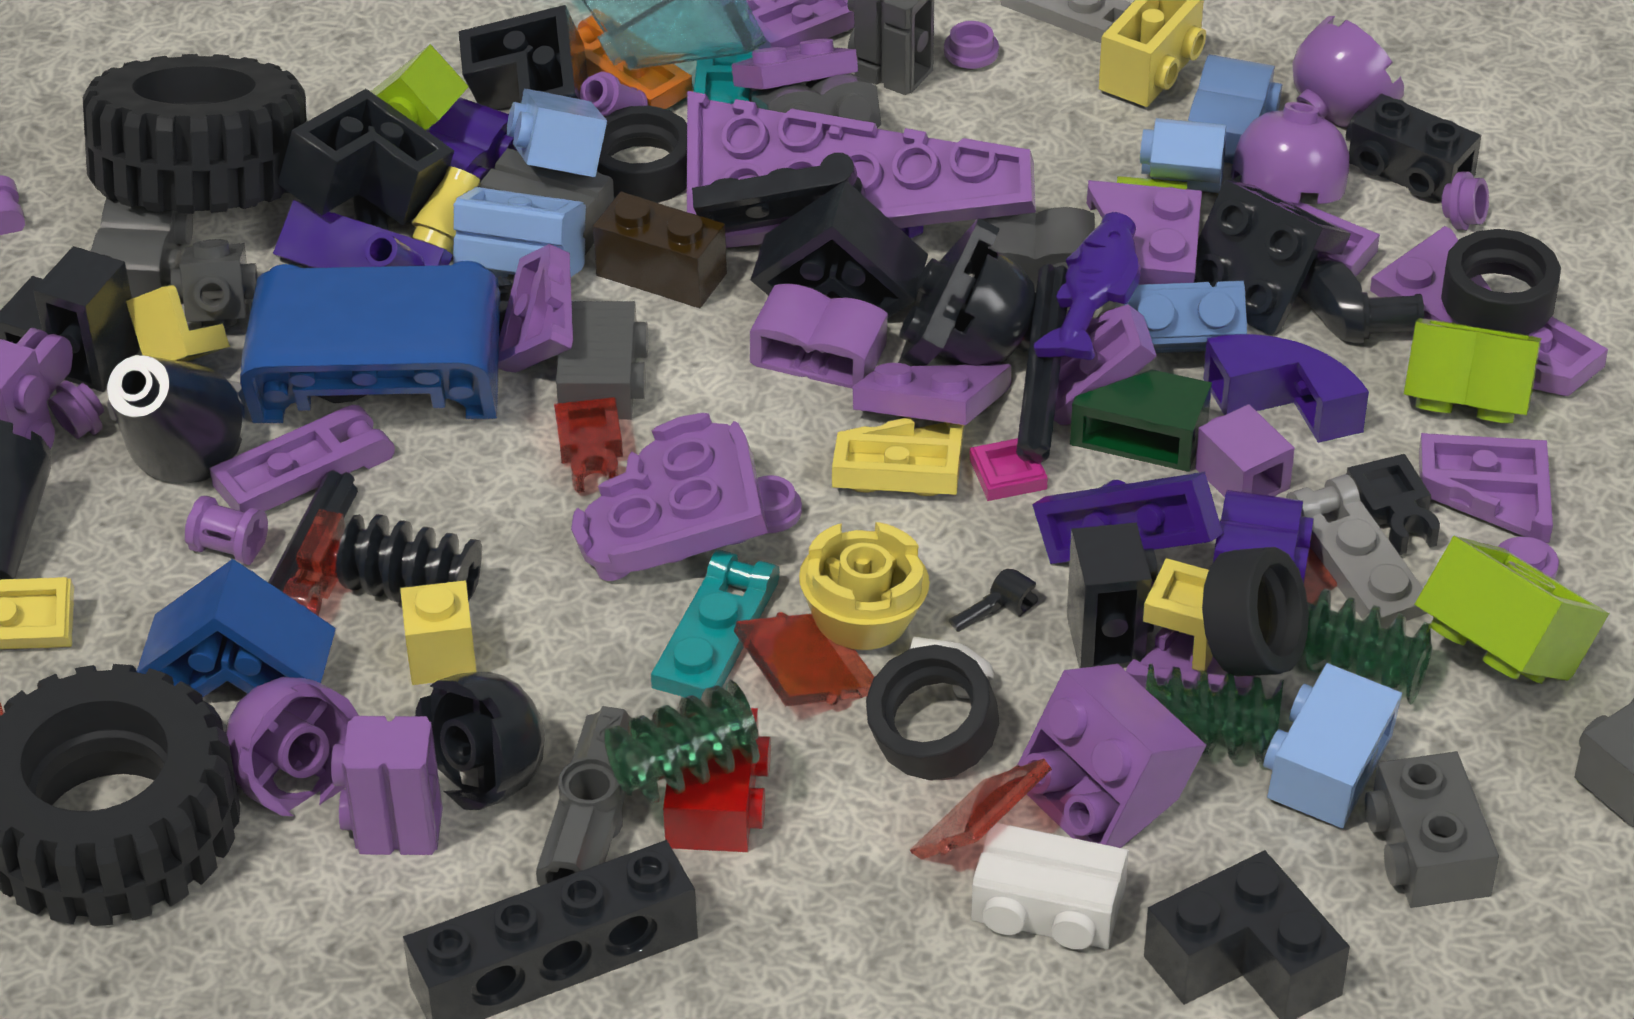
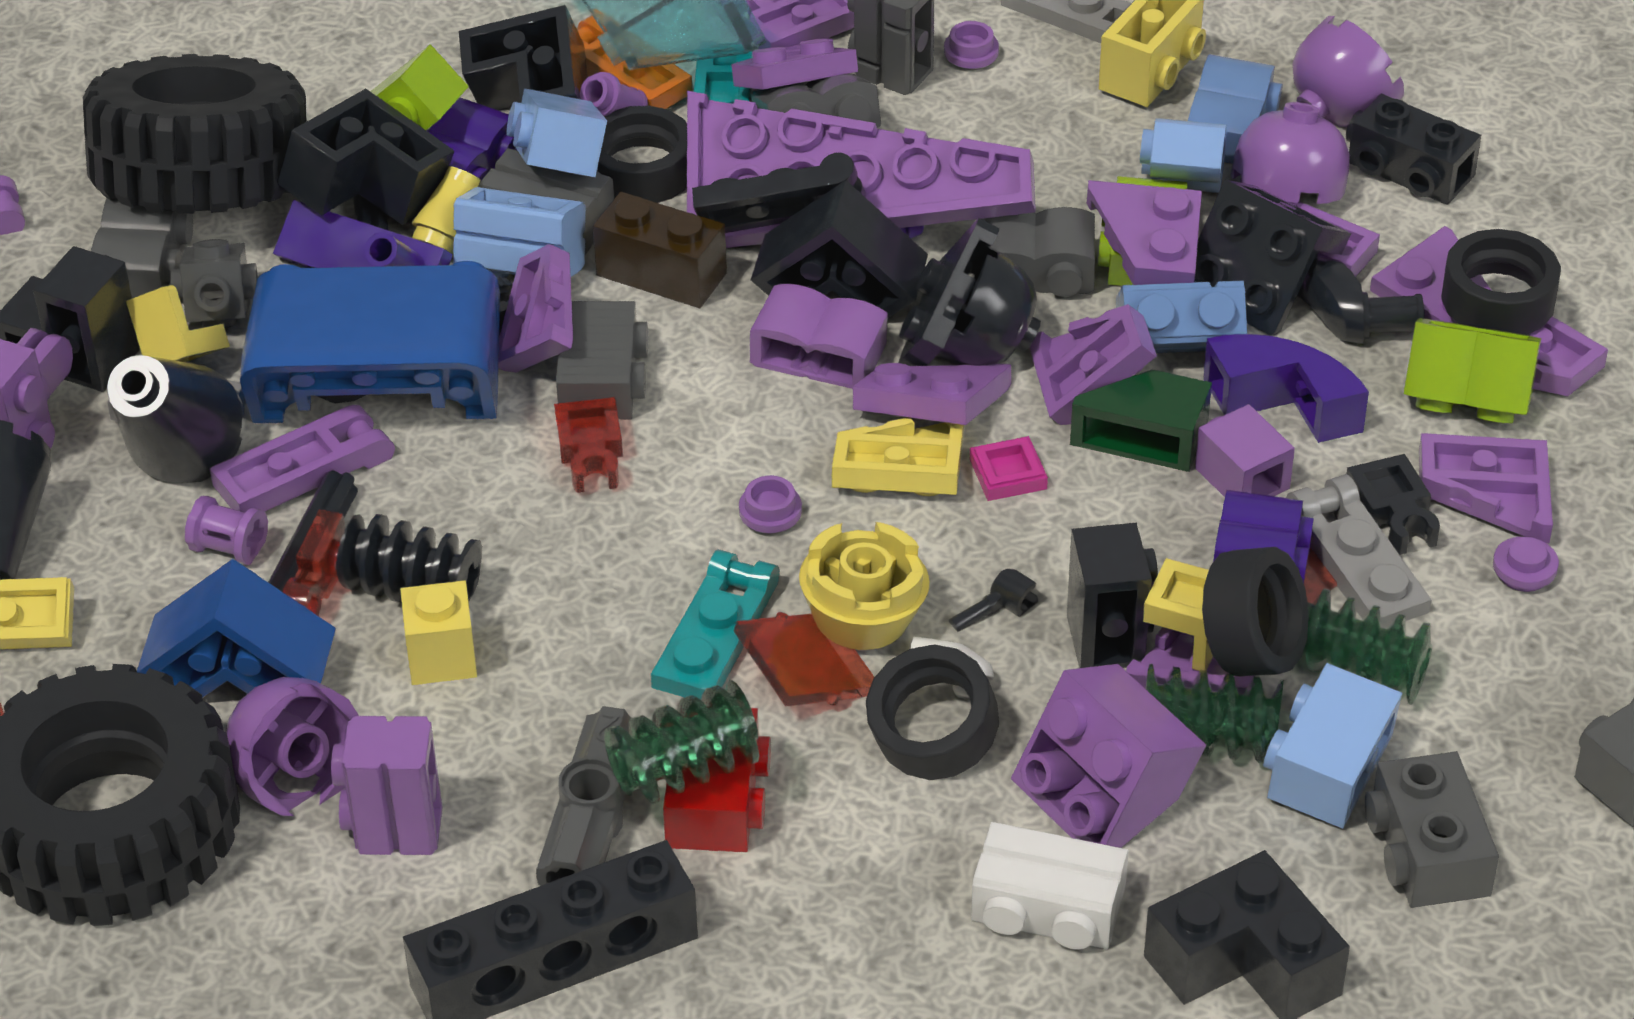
(76, 409): medium lavender plate -> none
(487, 726): black cylinder -> none
(674, 501): medium lavender plate -> none
(981, 809): clear red piece -> none
(1041, 372): black axle -> none
(1097, 272): dark purple animal -> none
(1166, 511): dark purple piece -> none
(1465, 200): medium lavender plate -> none
(1510, 610): lime brick -> none

